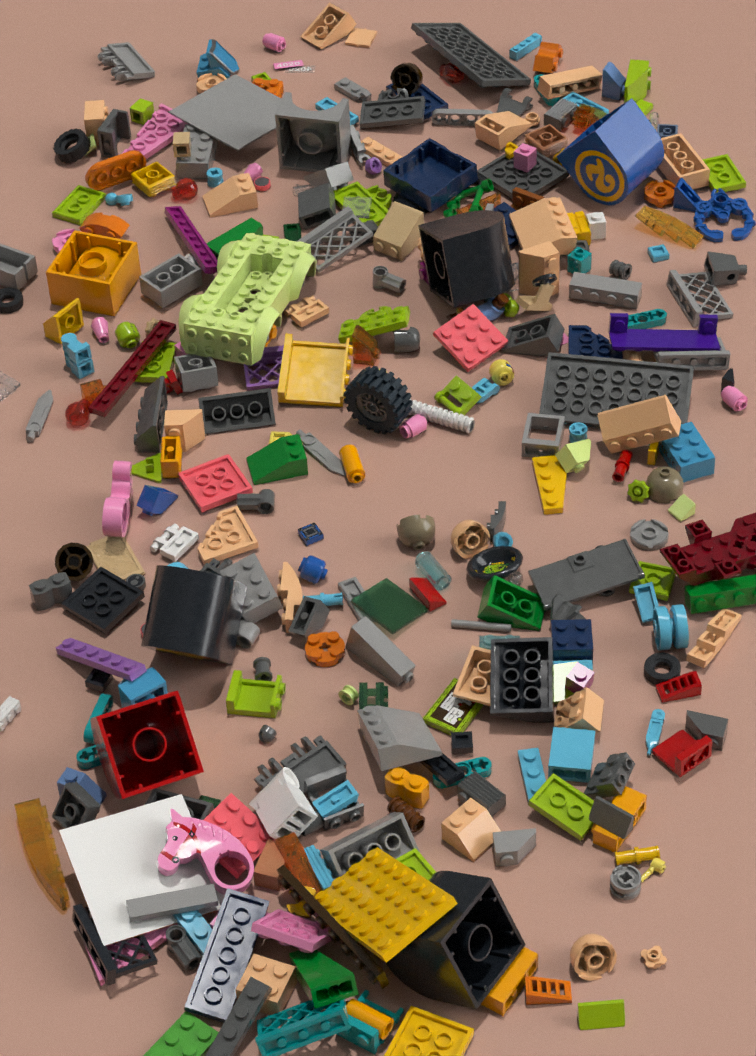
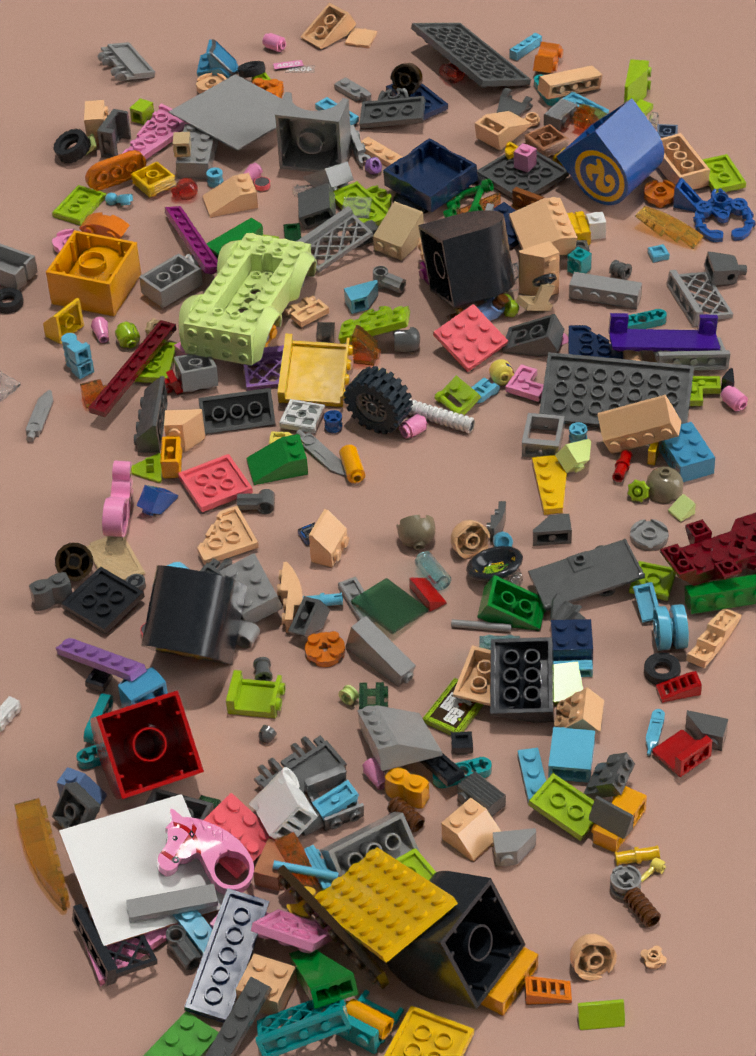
(78, 413): clear red piece -> none
(177, 544): white plate -> none
(251, 69): none -> black tyre
(302, 416): none -> white piece
(304, 870): none -> medium azure bar
(312, 569): blue head -> none
(326, 332): none -> clear smoke brick
(327, 539): none -> light nougat slope
(333, 421): none -> blue wheel
(361, 296): none -> medium azure slope
(374, 773): none -> bright pink cone
(462, 113): light grey beam -> none
(523, 384): none -> bright pink plate
(553, 531): none -> dark grey slope
(579, 678): brick -> none
(612, 82): medium blue slope -> none
(642, 907): none -> reddish brown piece
(704, 385): none -> lime plate

